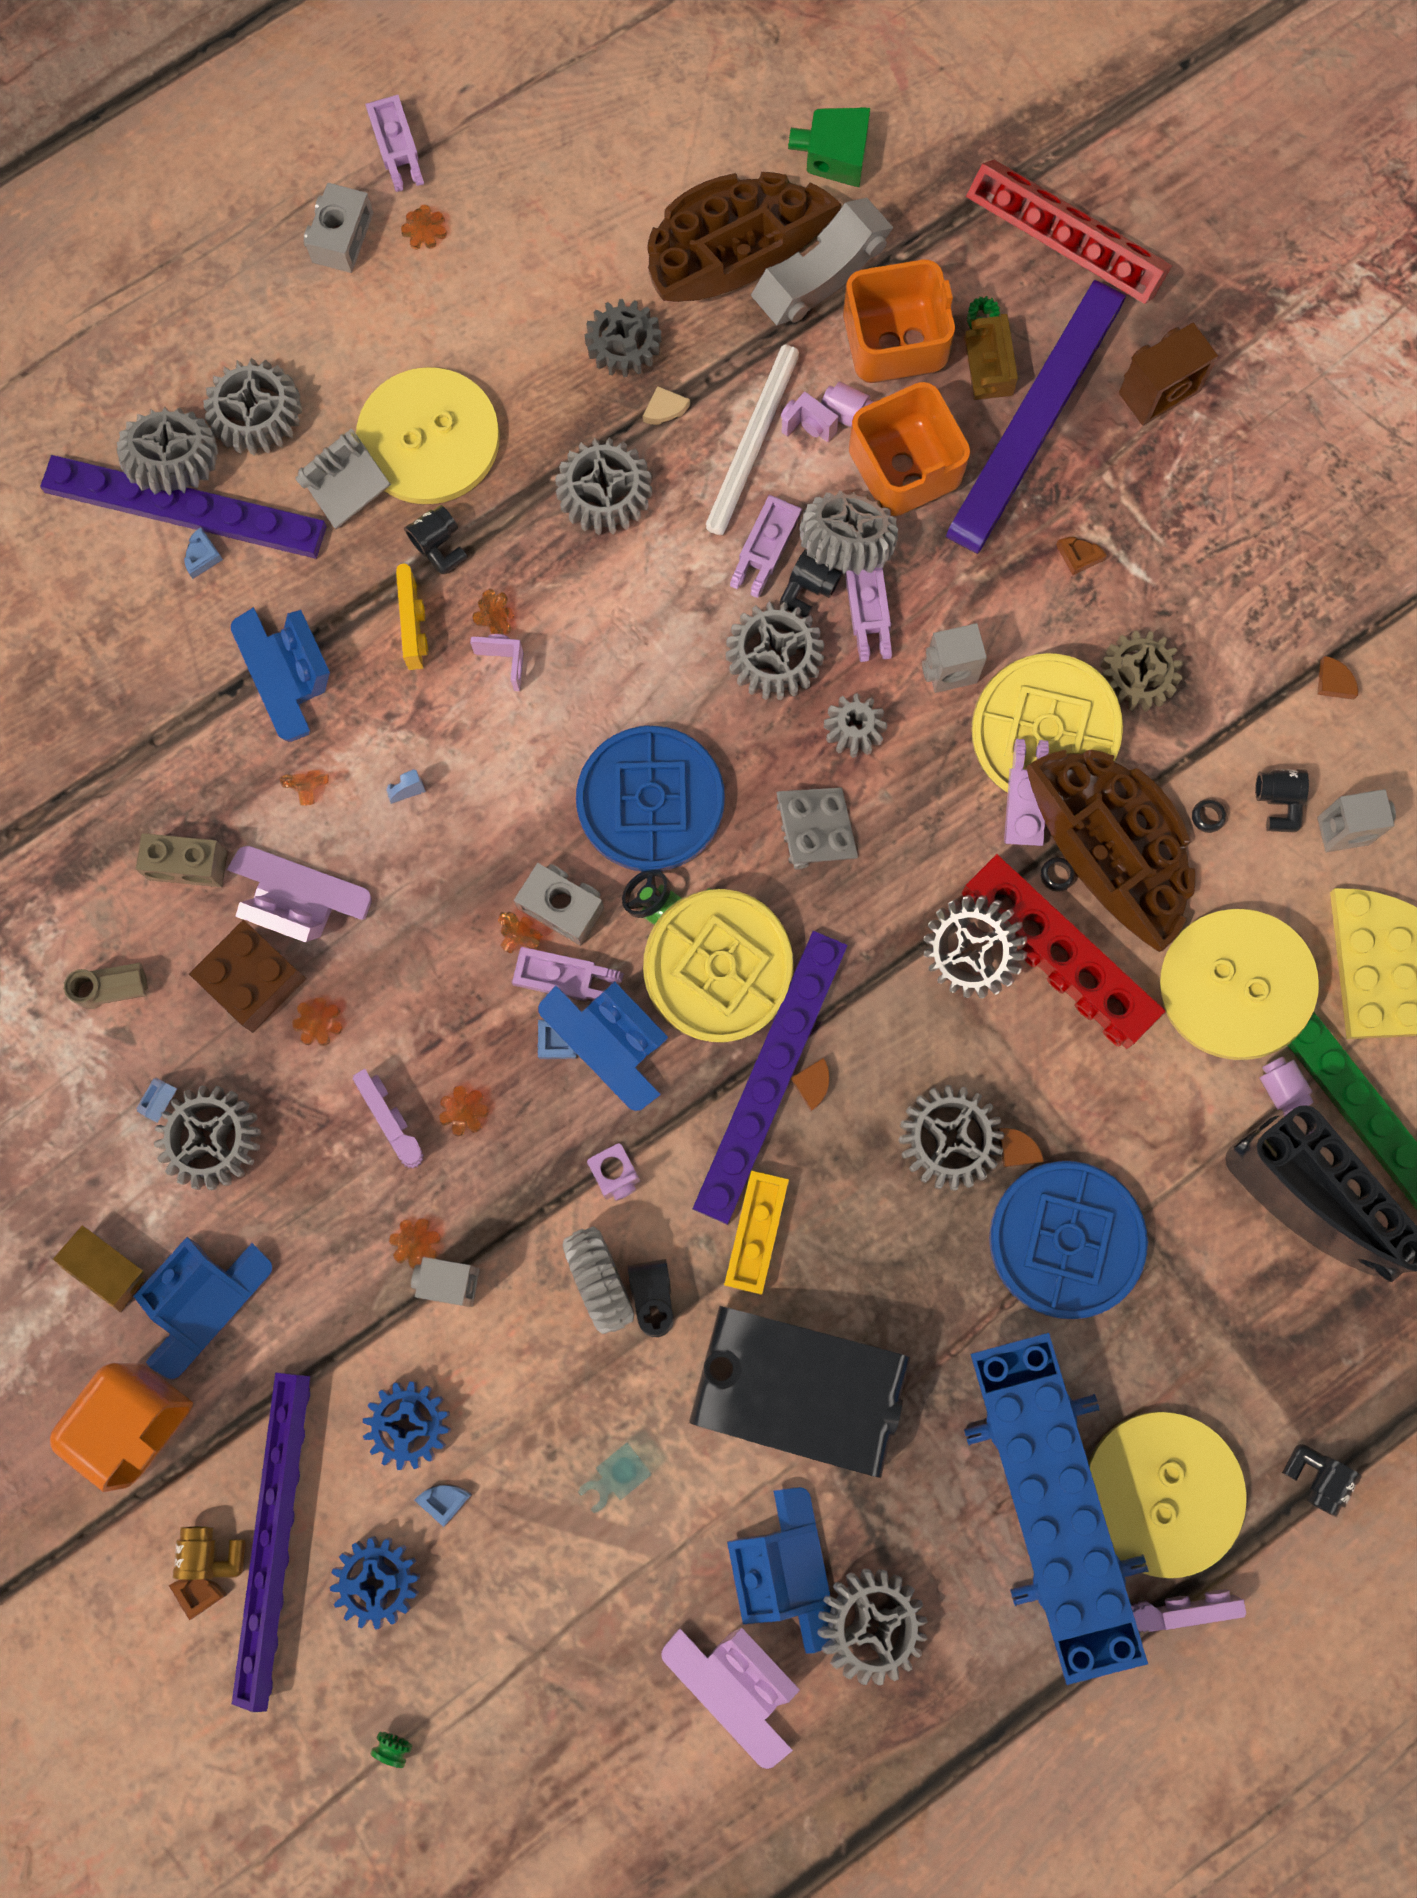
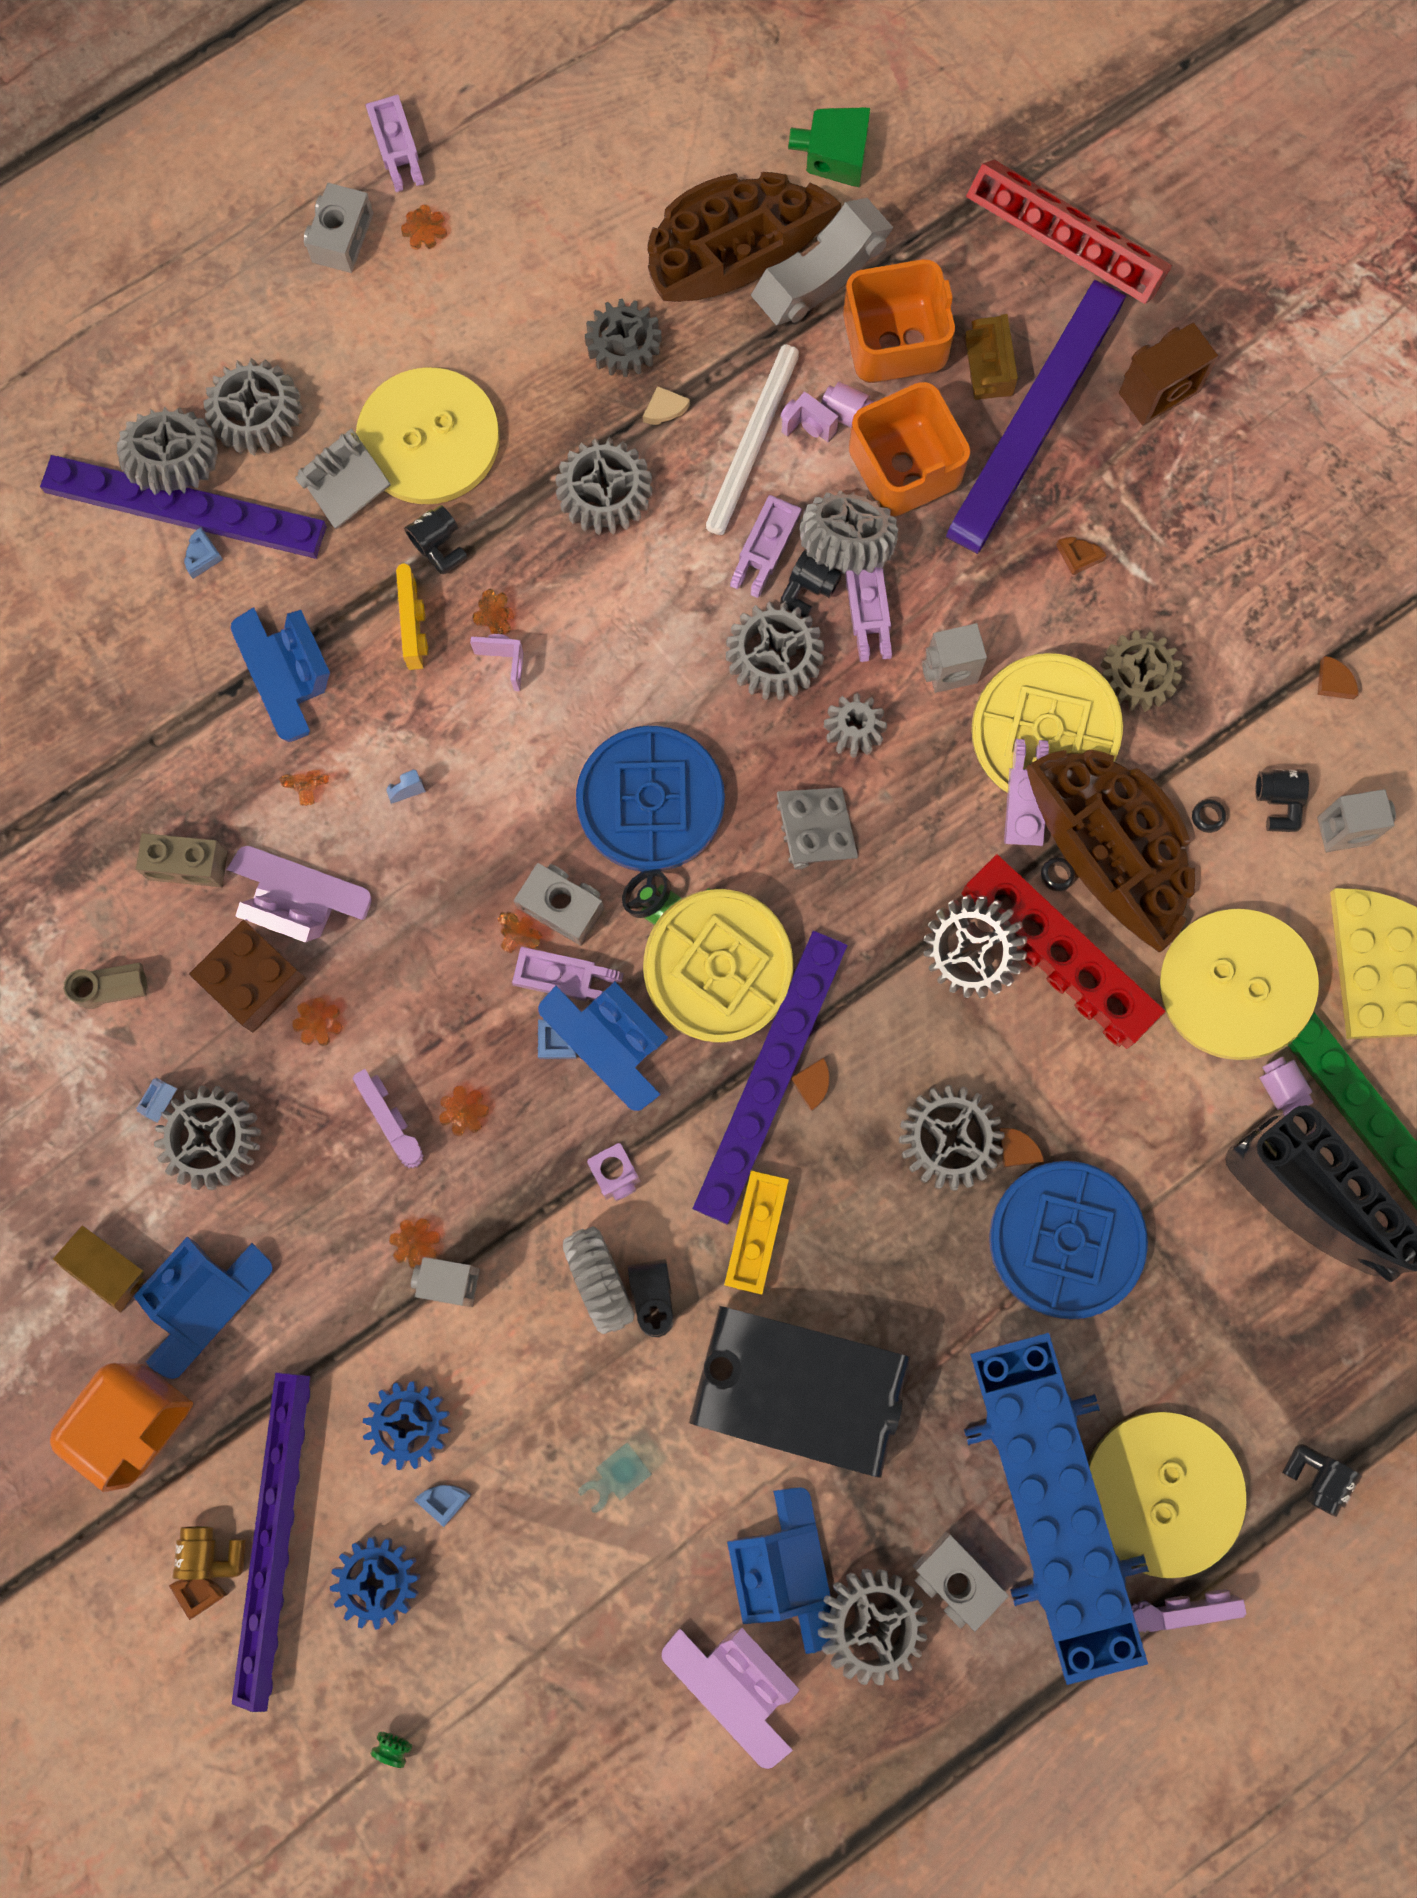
(978, 1599): none -> light grey brick
(987, 305): green bush -> none

